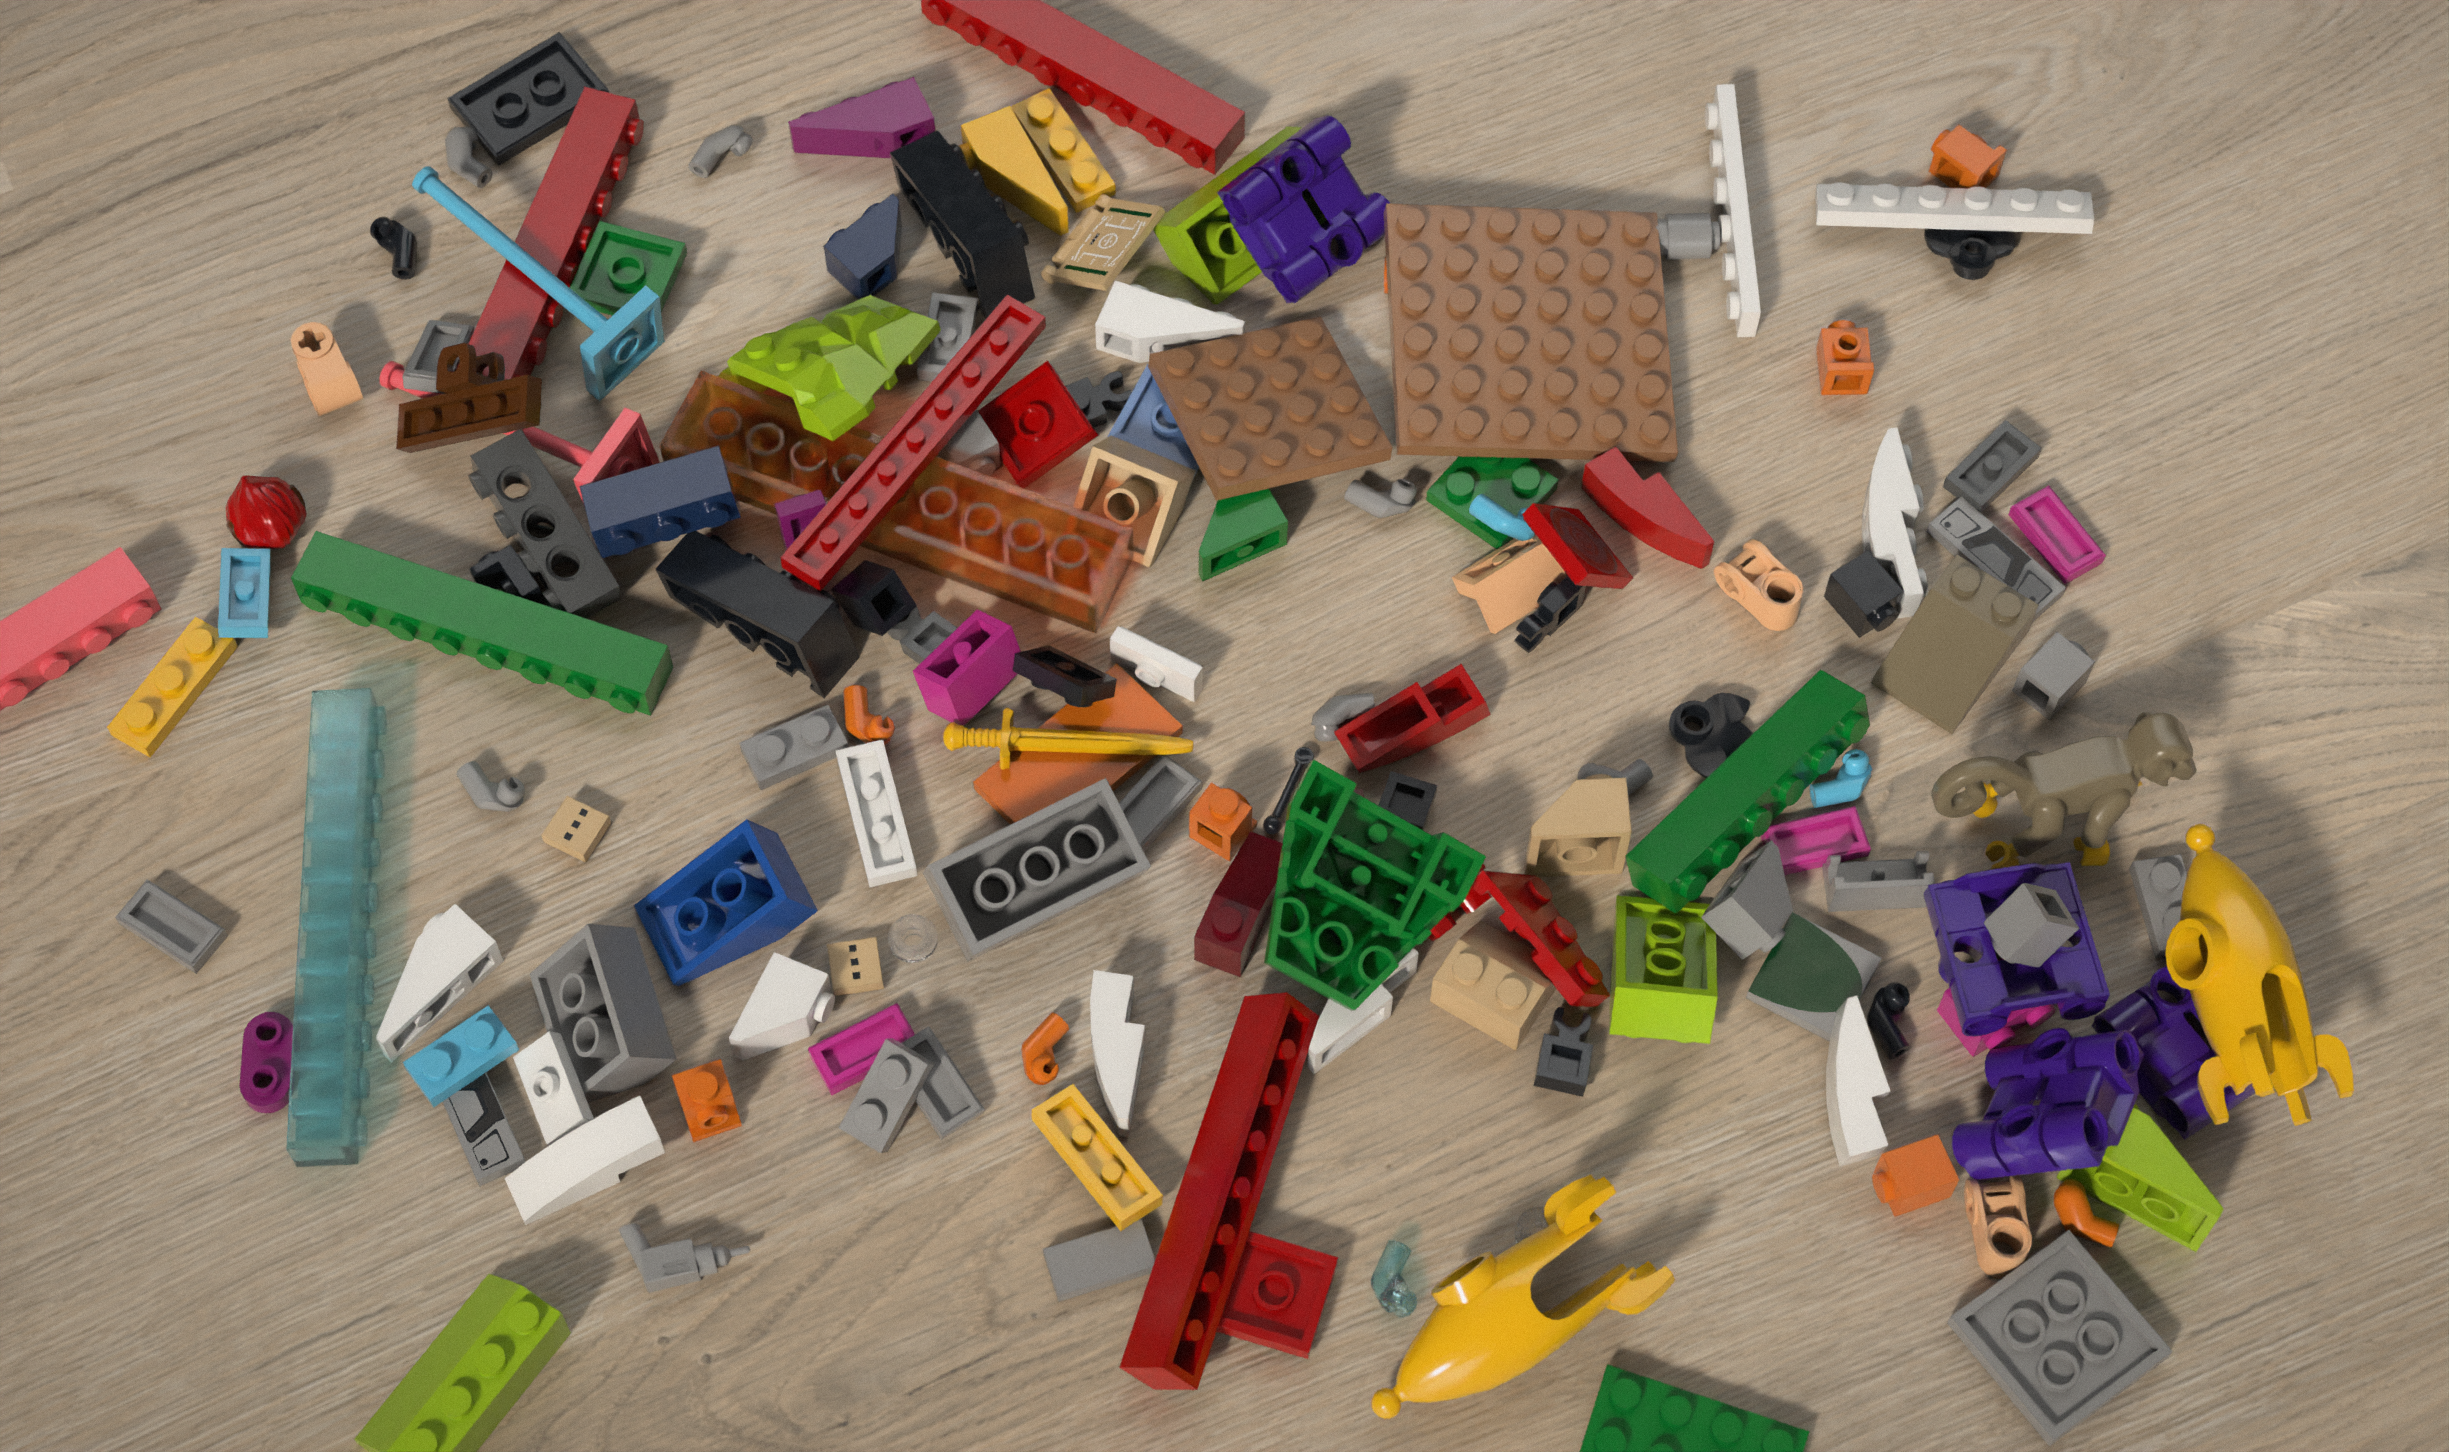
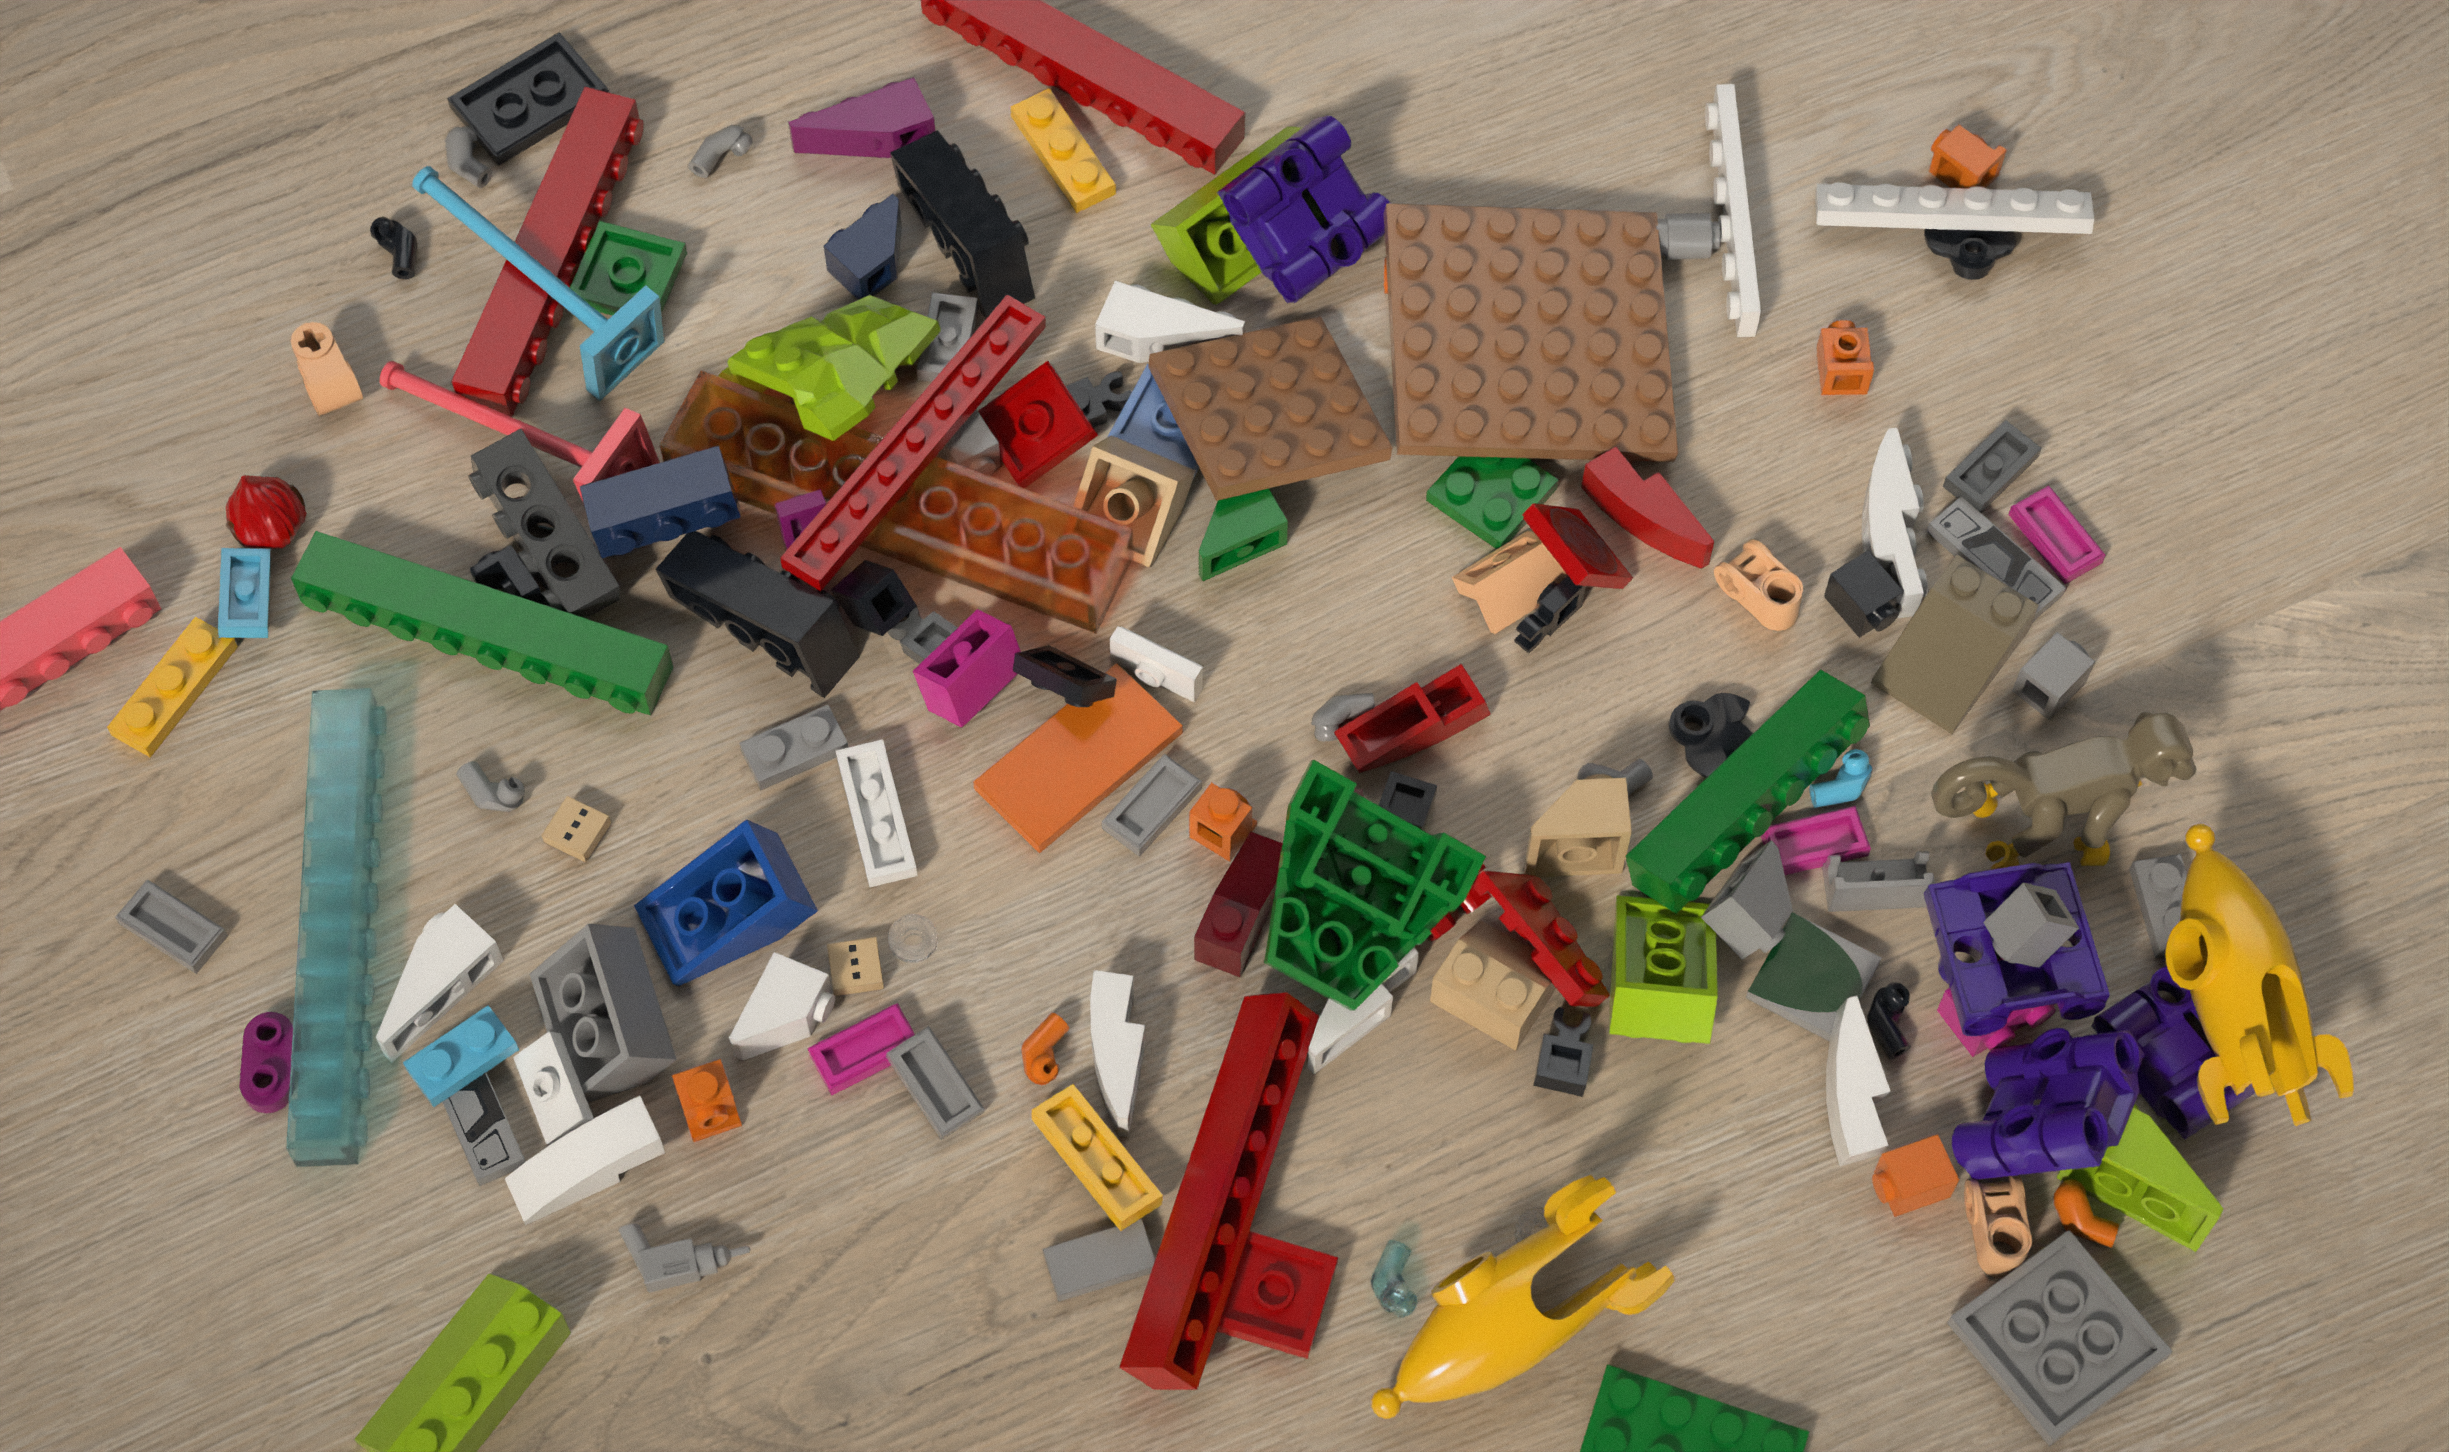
(422, 367): light grey tile -> none
(471, 404): reddish brown plate -> none
(861, 722): orange arm -> none
(886, 1095): light grey plate -> none
(1012, 167): yellow slope -> none
(1036, 869): light grey brick -> none
(1054, 740): yellow sword -> none
(1103, 243): tan piece -> none
(1302, 758): black hinge -> none
(1384, 503): light grey arm -> none
(1500, 518): medium azure arm -> none

